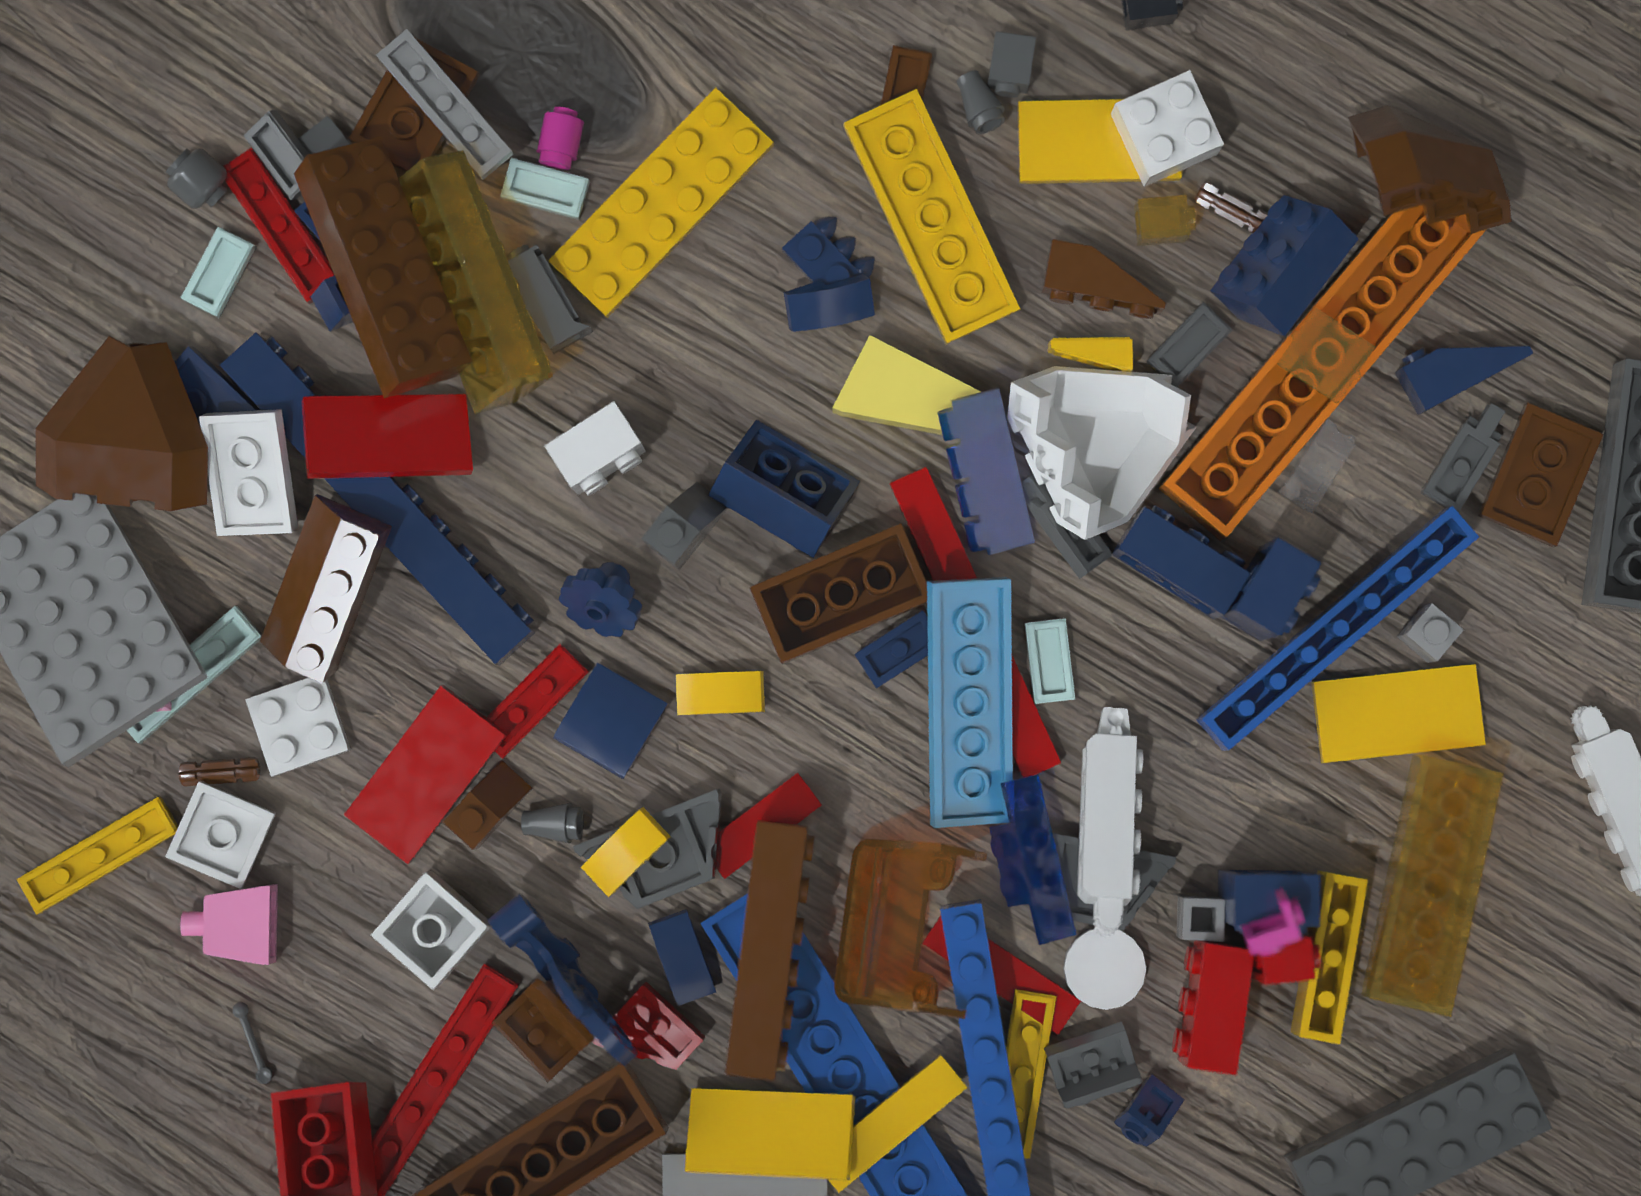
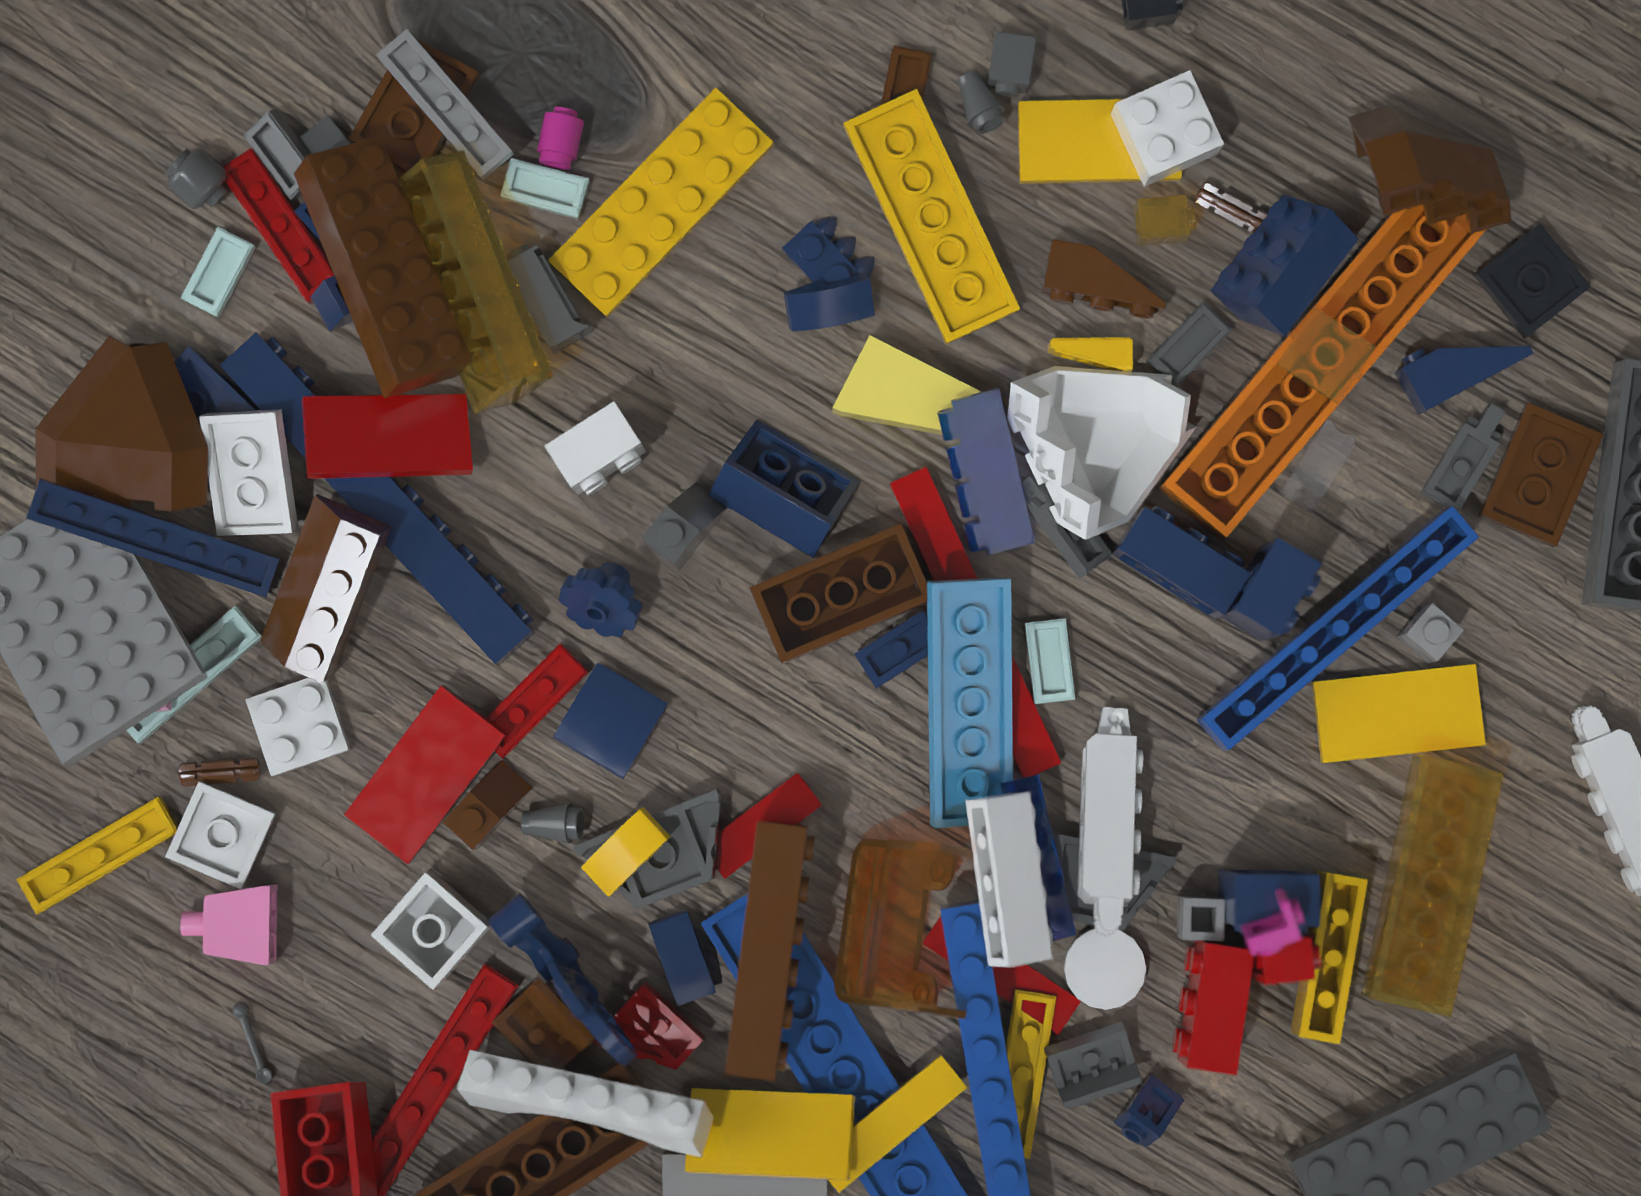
(152, 537): none -> dark blue plate
(642, 1113): none -> white arch
(720, 693): yellow slope -> none
(1009, 879): none -> white brick
(1532, 281): none -> black plate

